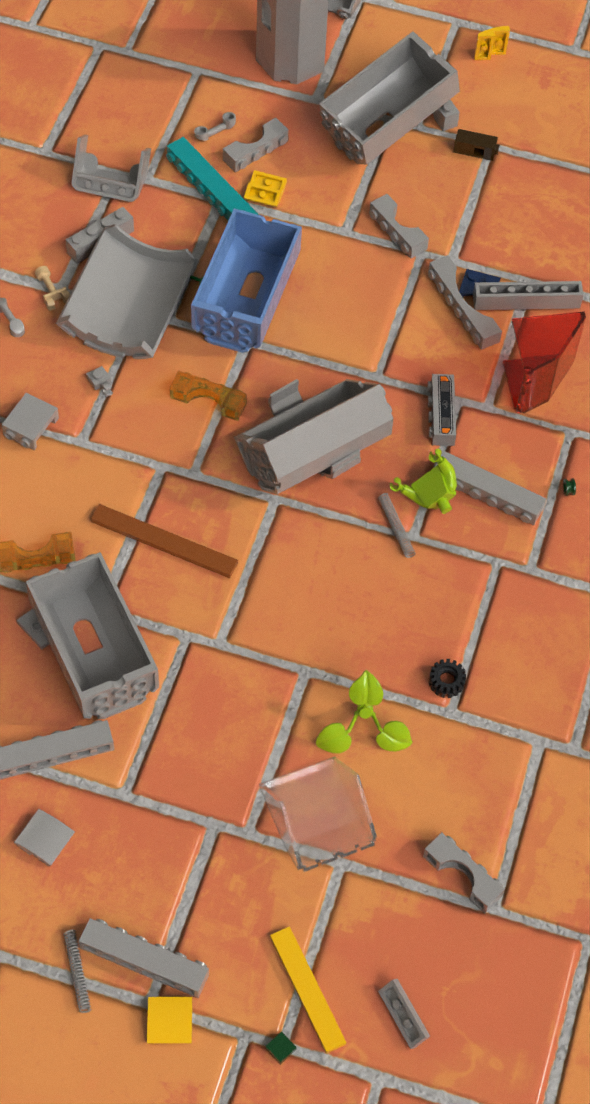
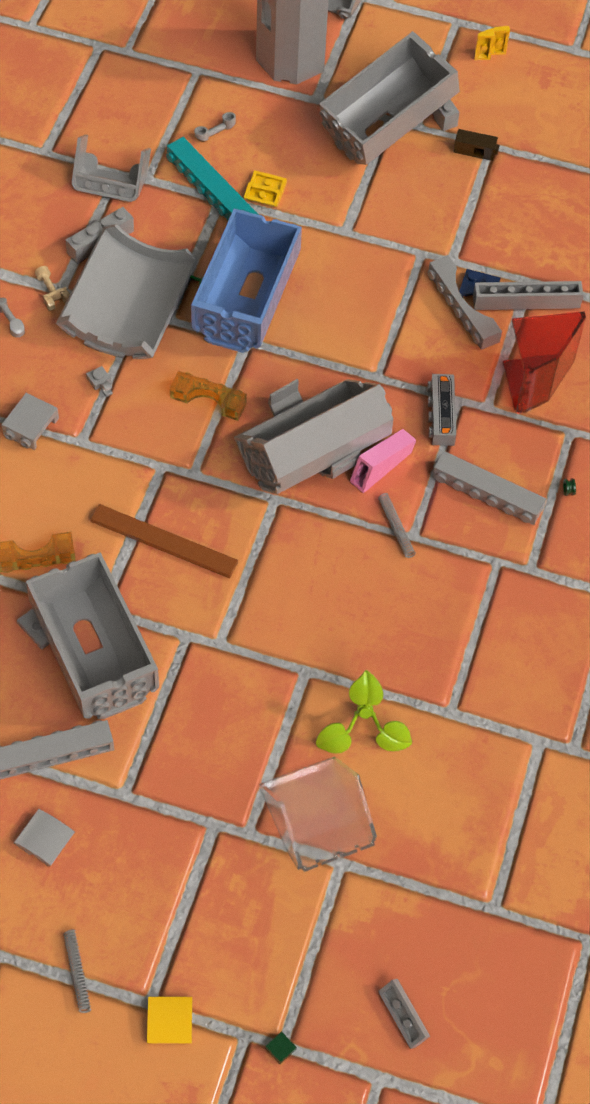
(144, 958): light grey brick -> none
(239, 155): light grey arch -> none
(308, 990): yellow tile -> none
(381, 459): none -> bright pink slope
(410, 240): light grey arch -> none
(434, 487): lime torso -> none
(444, 688): black tyre -> none
(445, 853): light grey arch -> none

